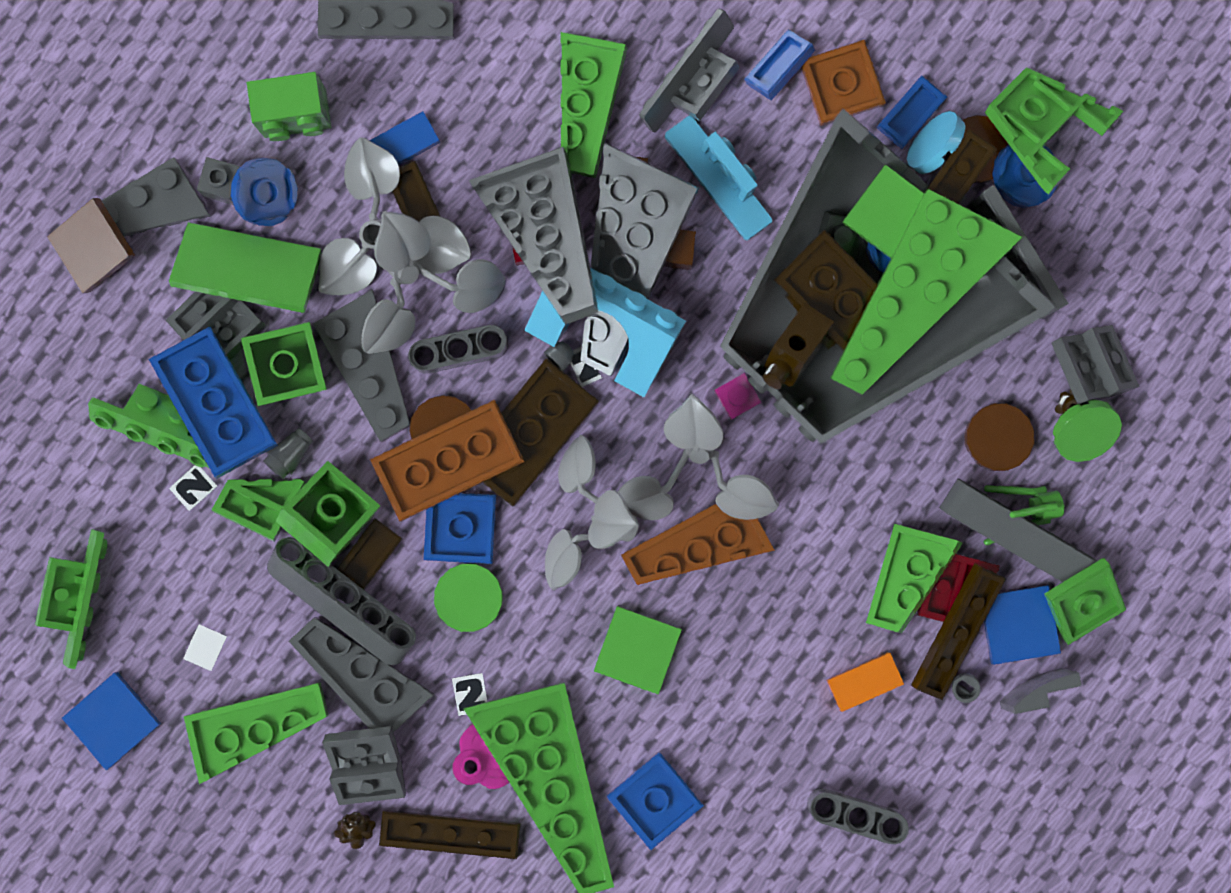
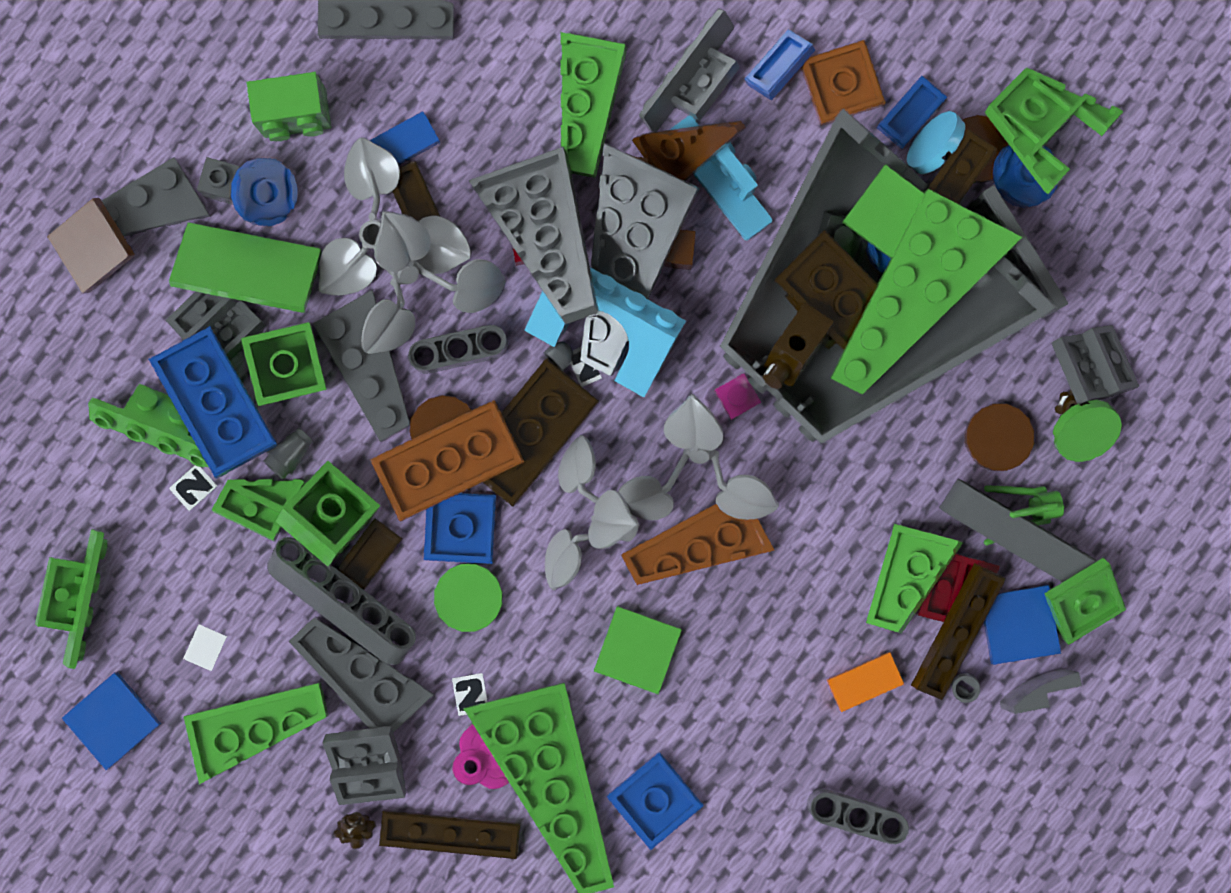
(686, 149): none -> reddish brown wing

